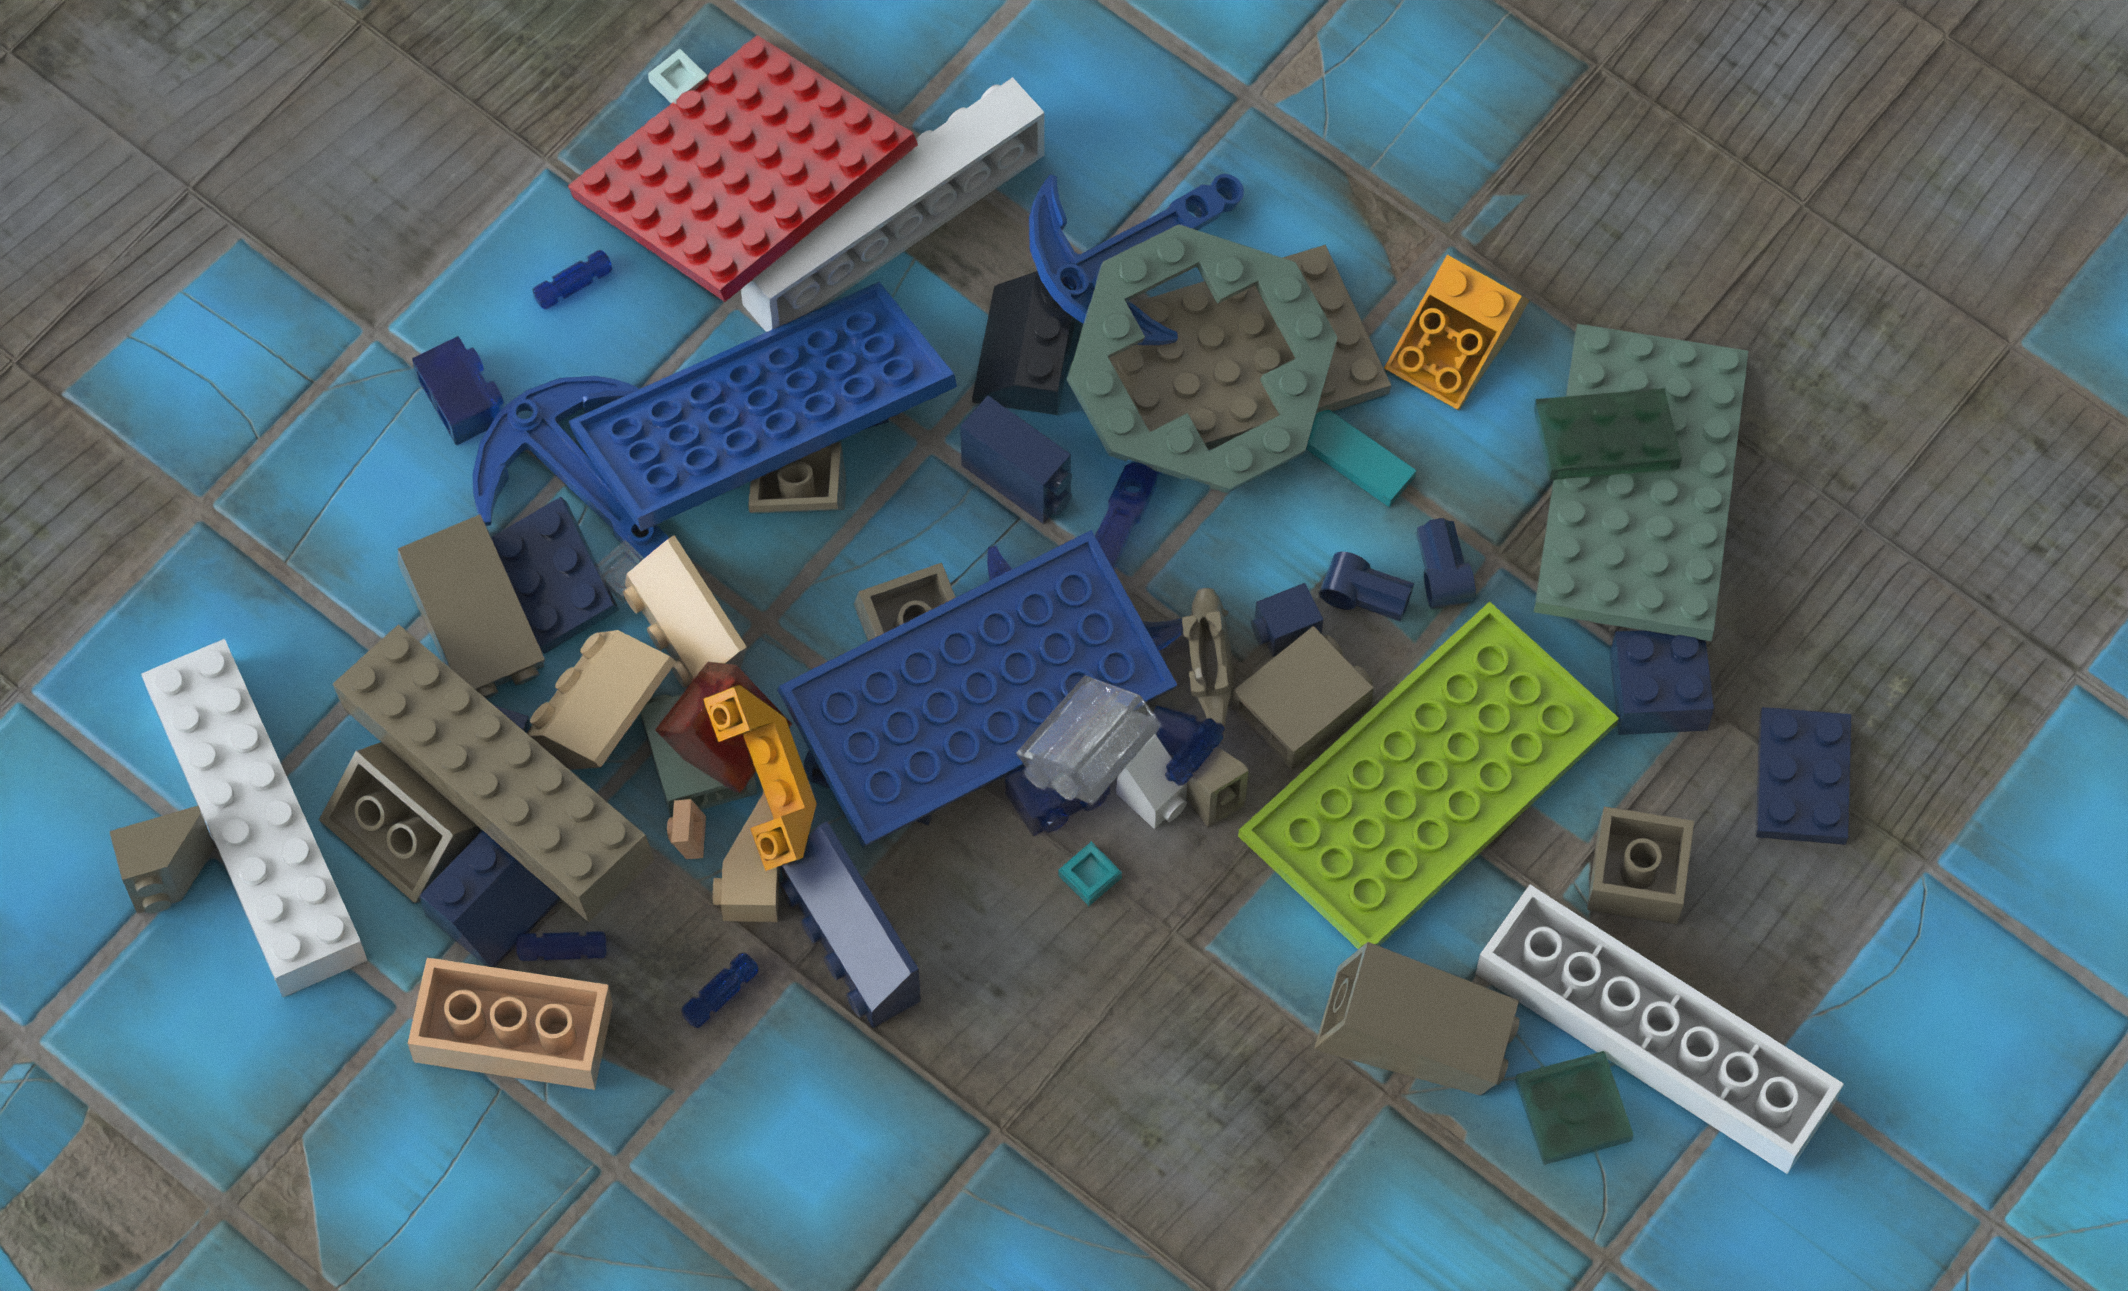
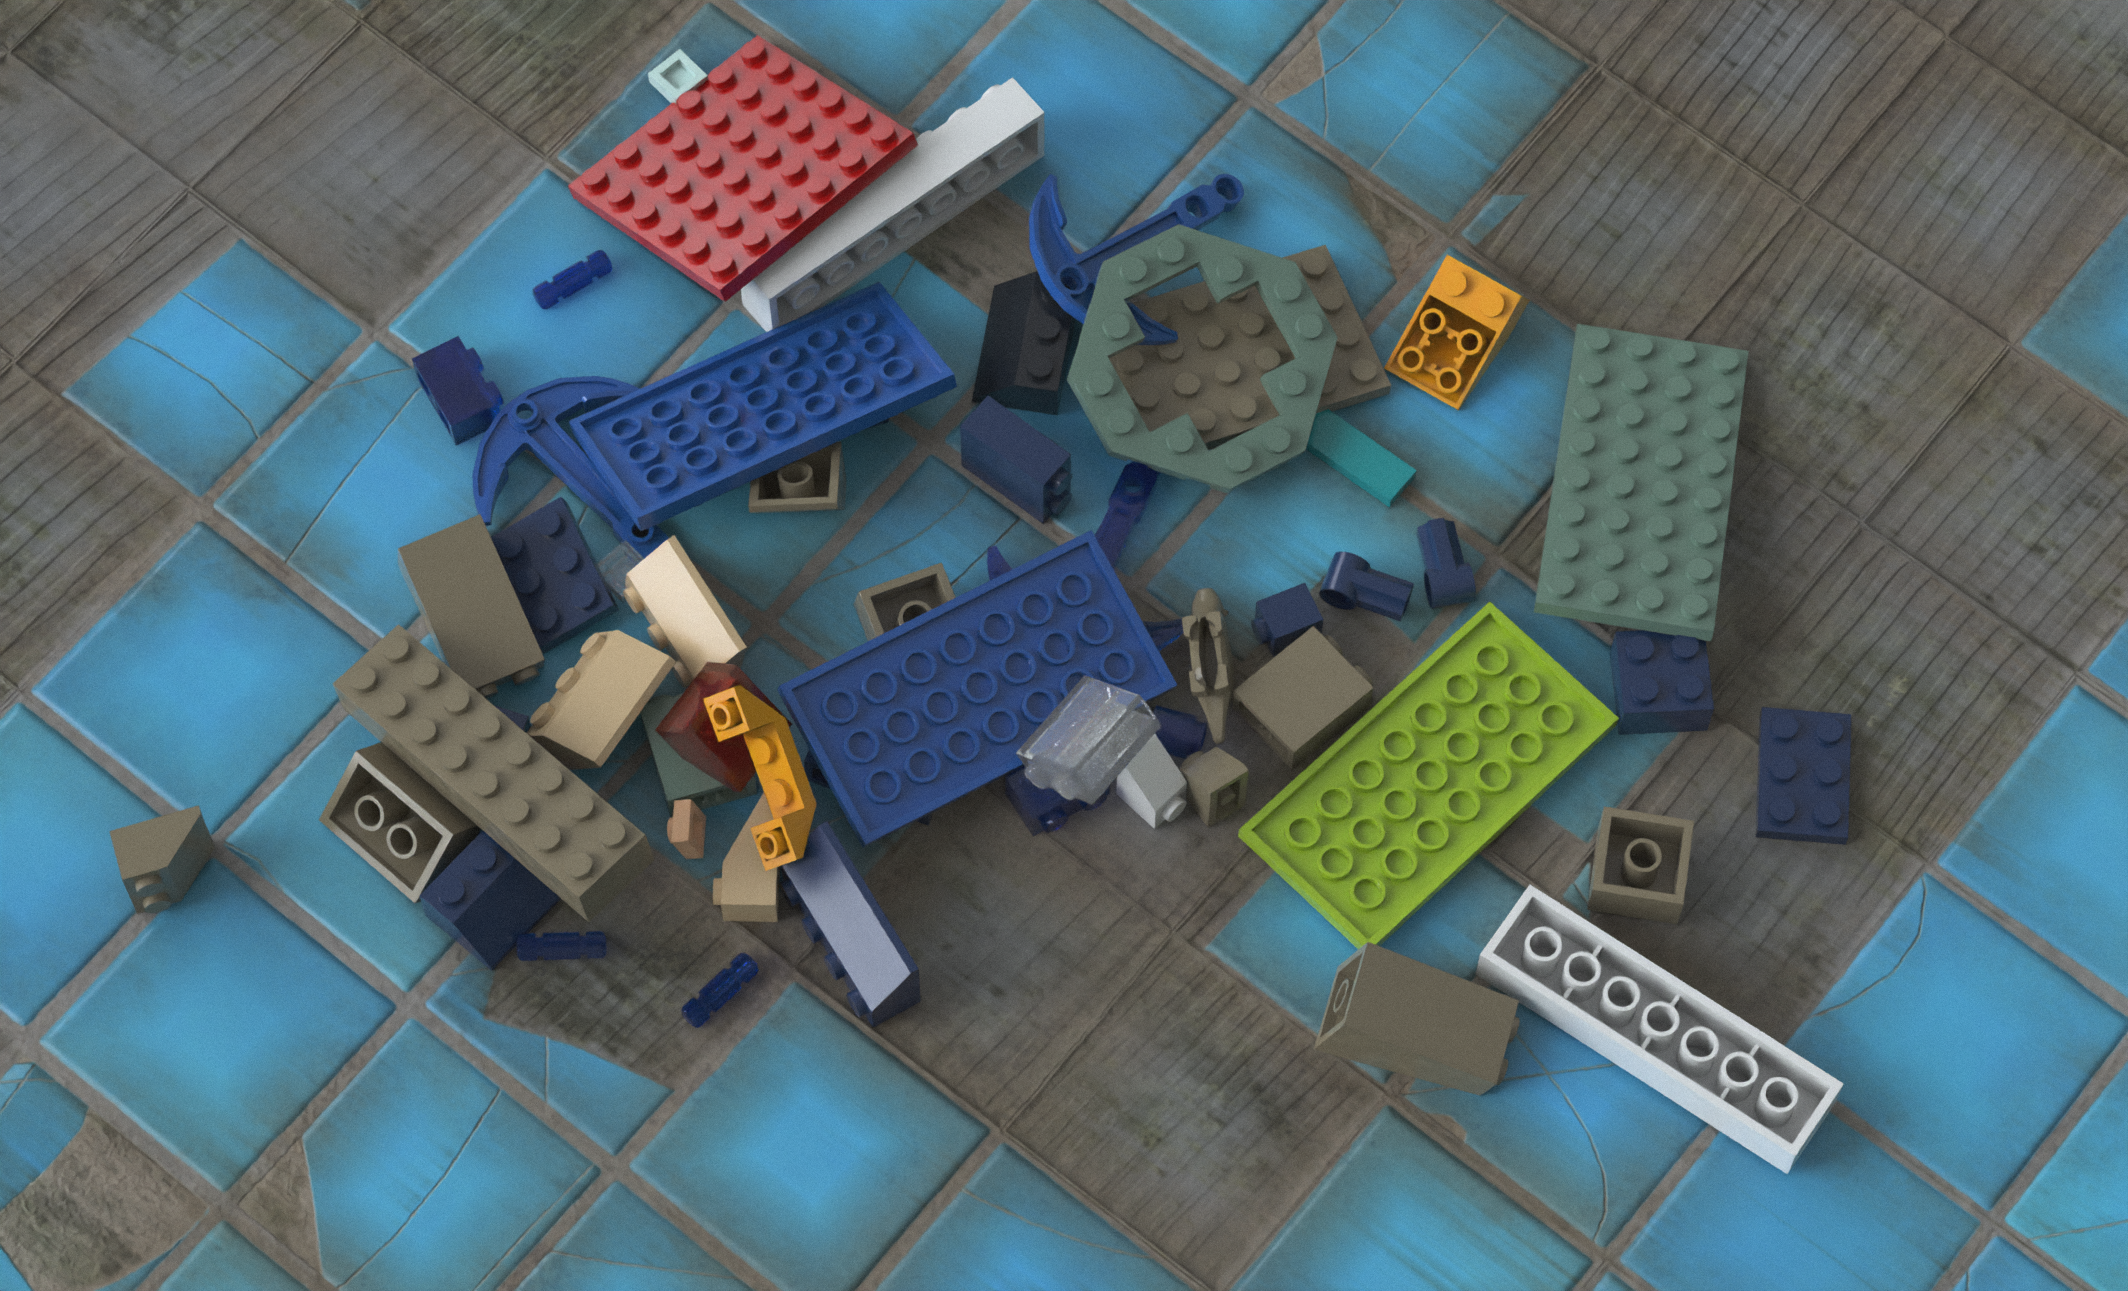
(254, 818): white brick -> none
(510, 1023): light nougat brick -> none
(1090, 873): teal tile -> none
(1194, 751): clear blue axle -> none
(1574, 1107): clear green plate -> none
(1607, 434): clear green plate -> none

